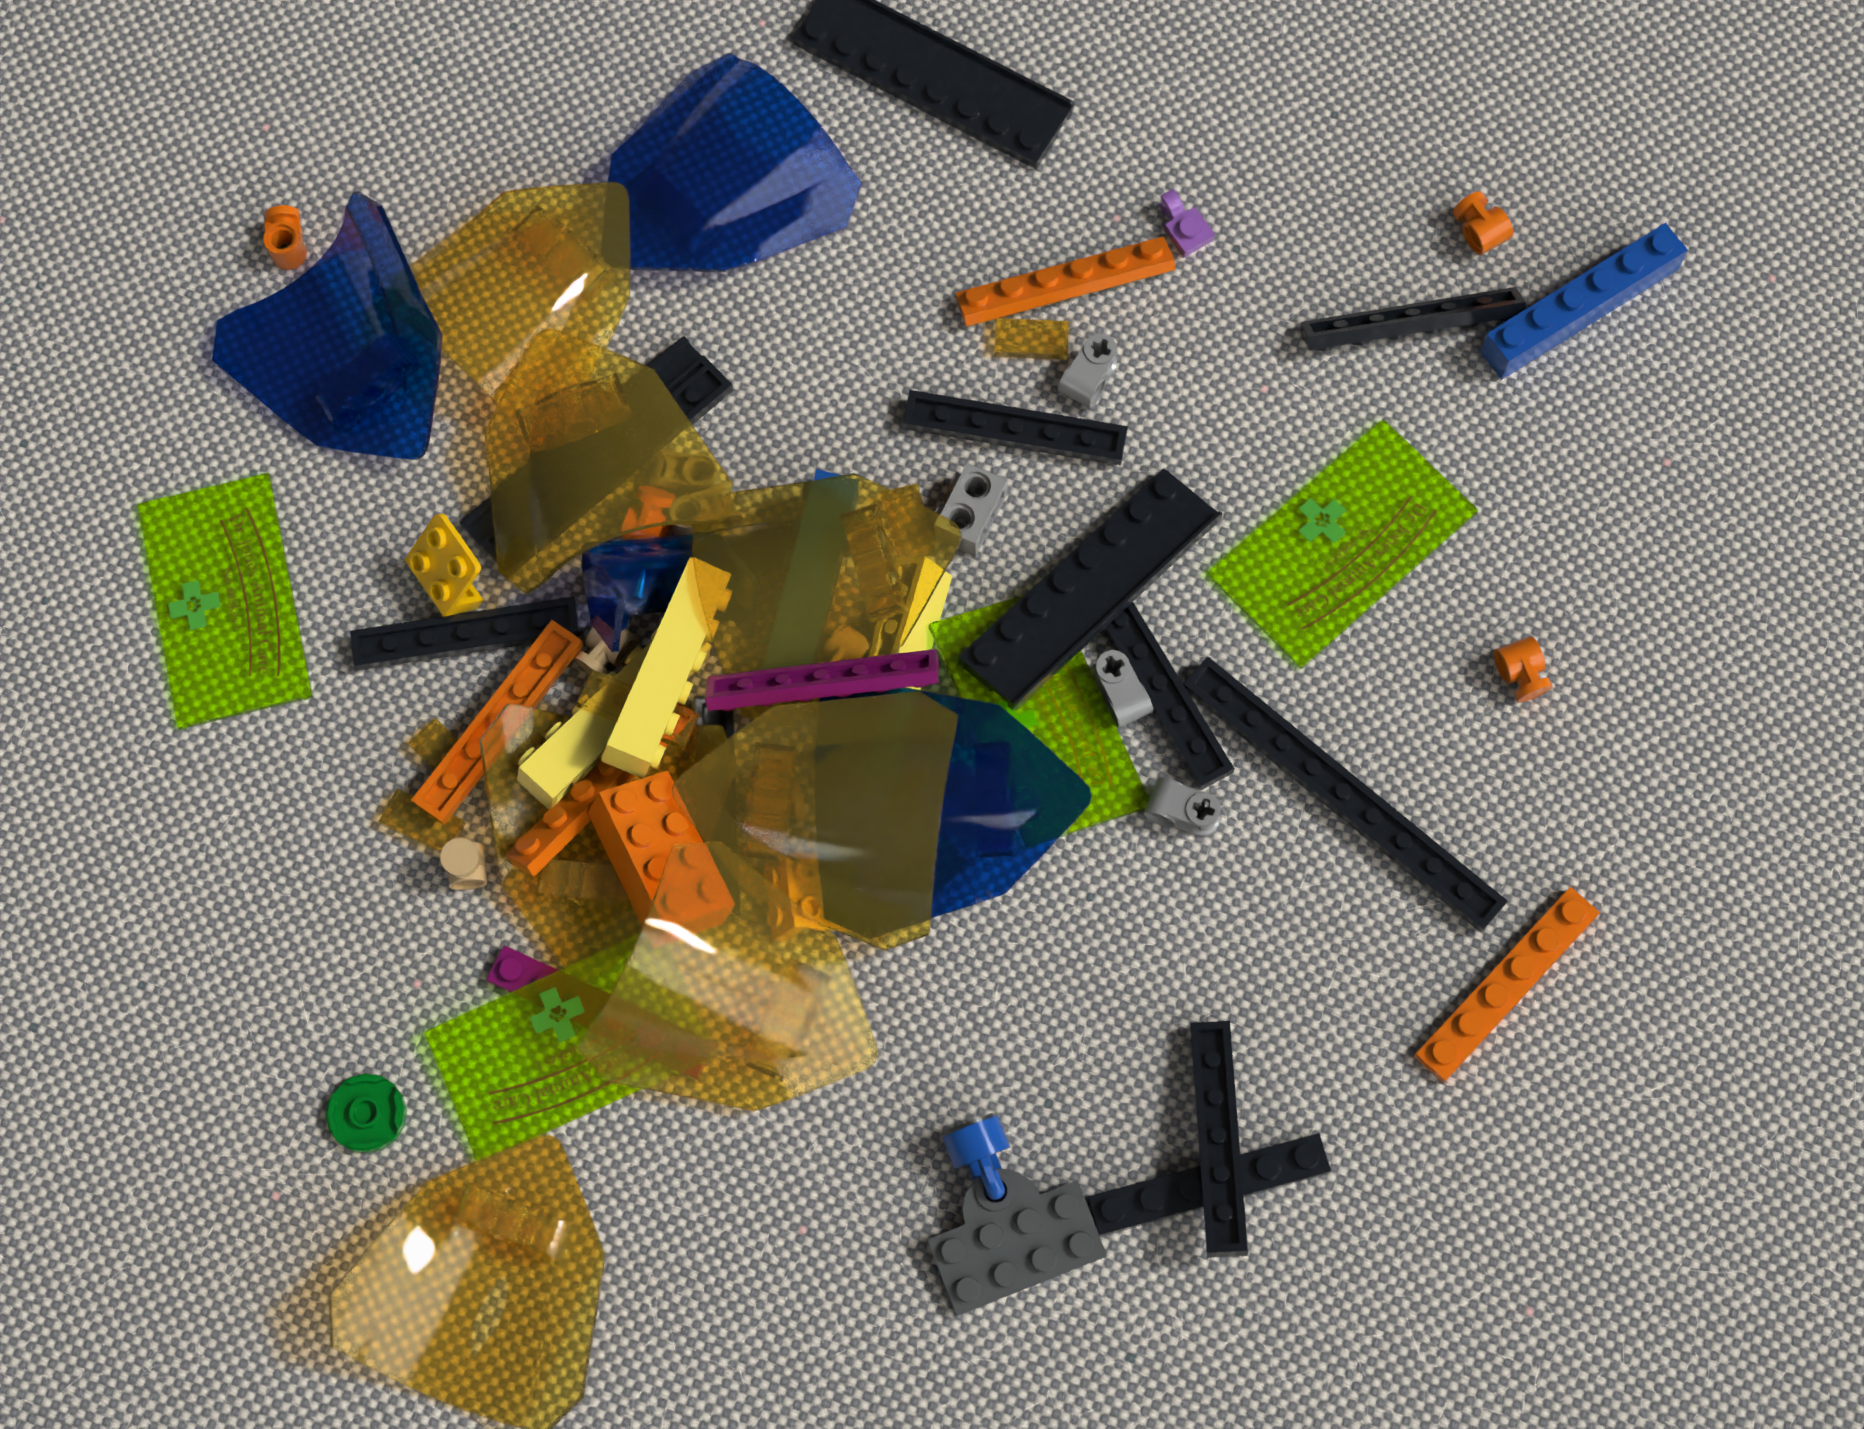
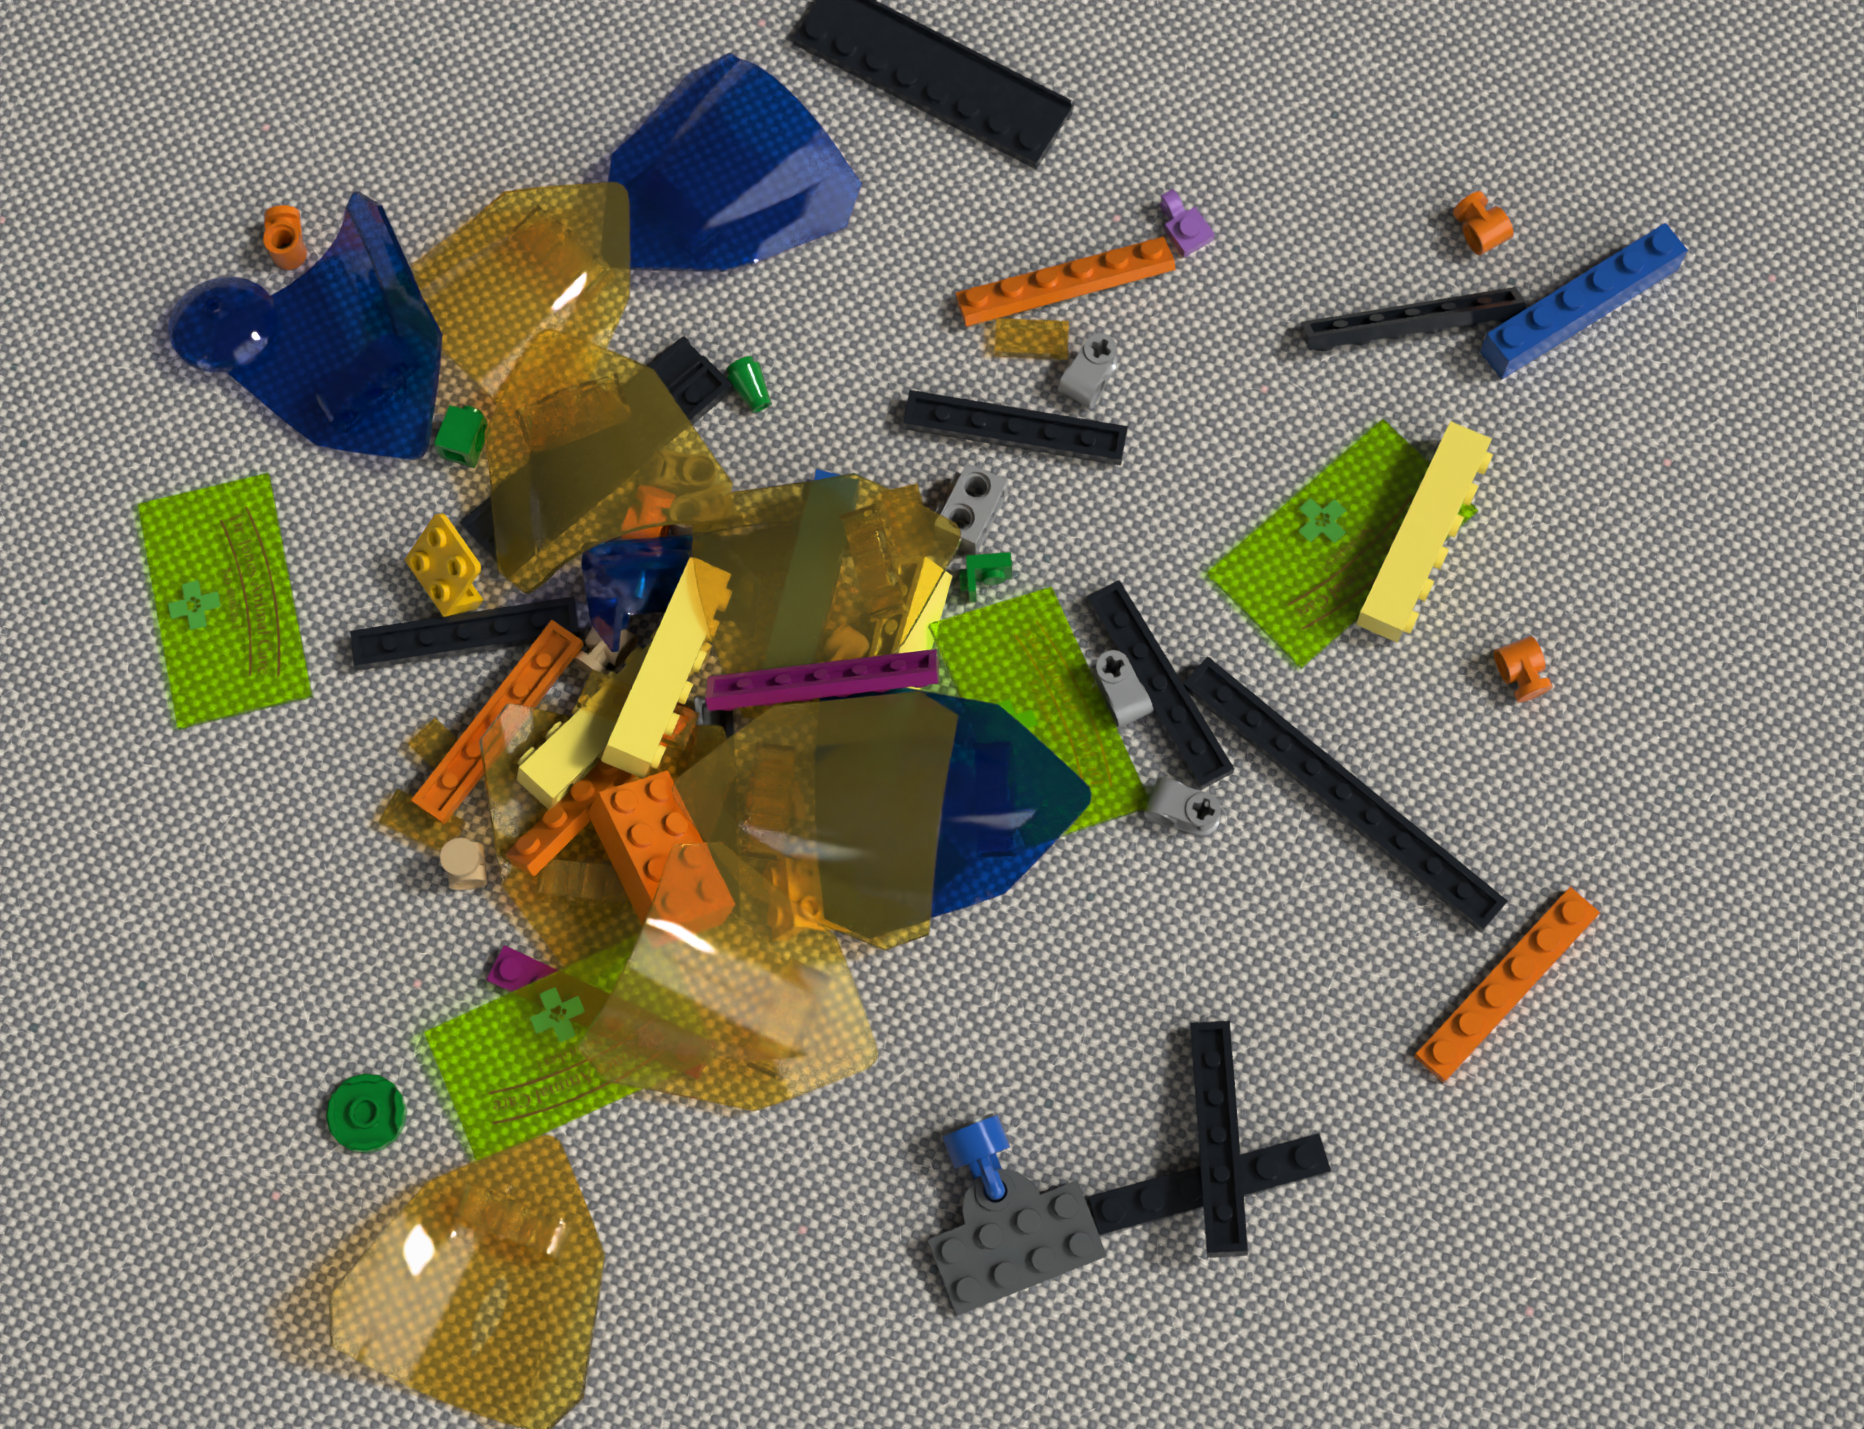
(225, 337): none -> clear blue dish
(461, 435): none -> green brick
(749, 383): none -> green cone
(985, 568): none -> green bracket
(1088, 589): black plate -> none
(1424, 532): none -> light yellow brick

